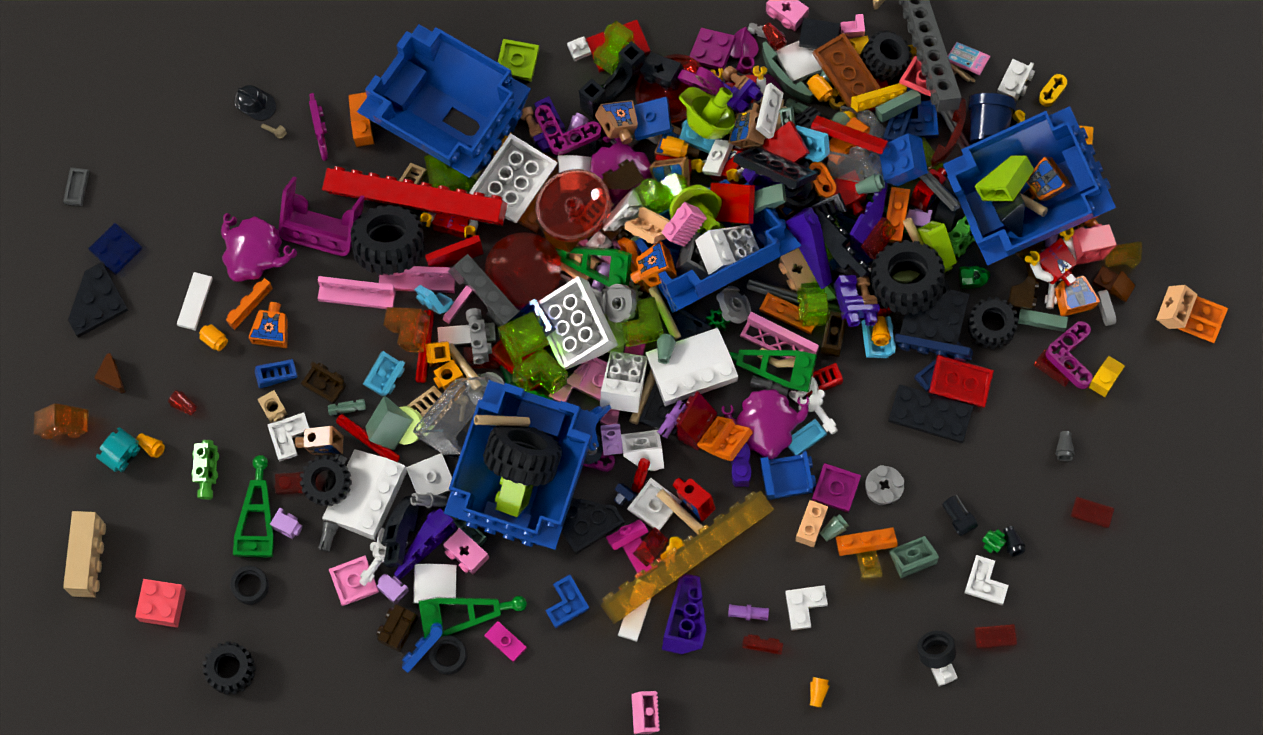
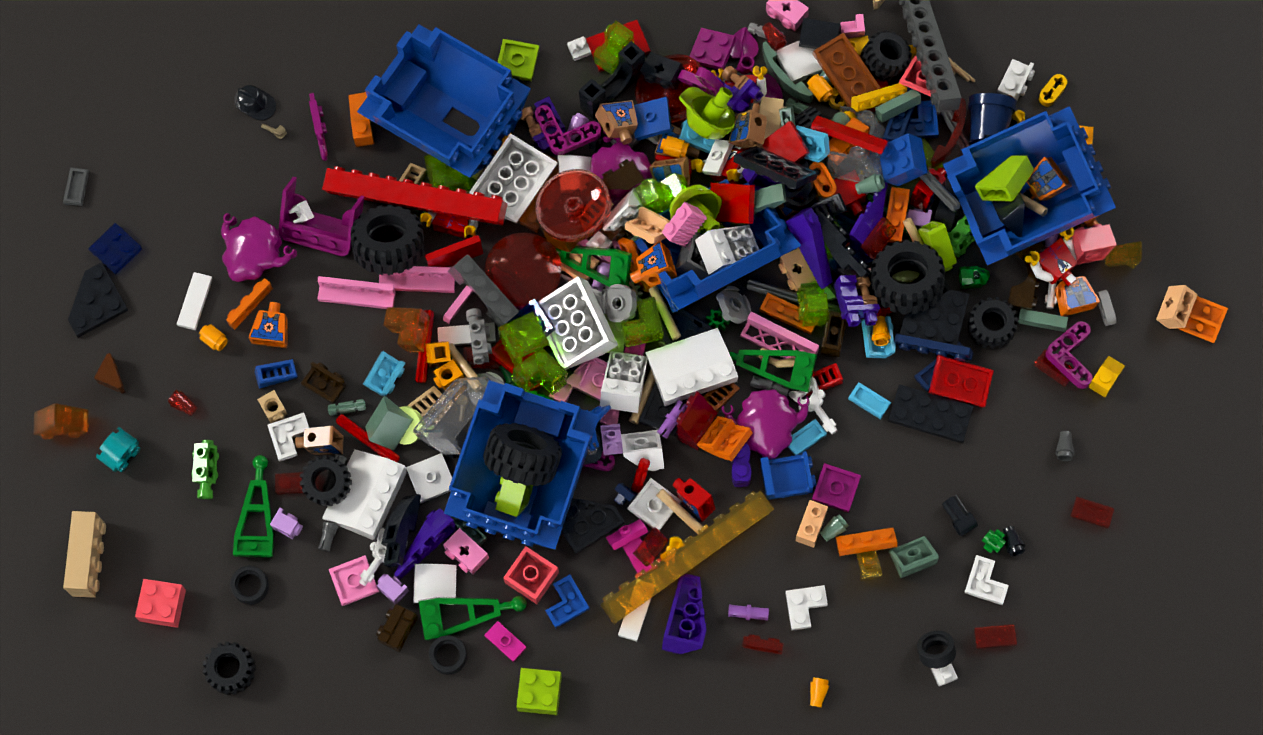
(152, 446): light orange cone -> none
(303, 212): none -> white tile
(423, 646): blue plate -> none
(428, 500): light grey axle -> none
(437, 303): medium azure bracket -> none
(501, 420): tan piece -> none
(531, 575): none -> coral brick
(539, 691): none -> lime brick
(645, 712): bright pink brick -> none
(665, 347): sand green cone -> none
(725, 399): none -> dark orange slope
(769, 111): white tile -> none
(869, 400): none -> medium azure tile
(886, 496): light grey plate -> none
(968, 58): piece -> none
(1115, 284): reddish brown slope -> none

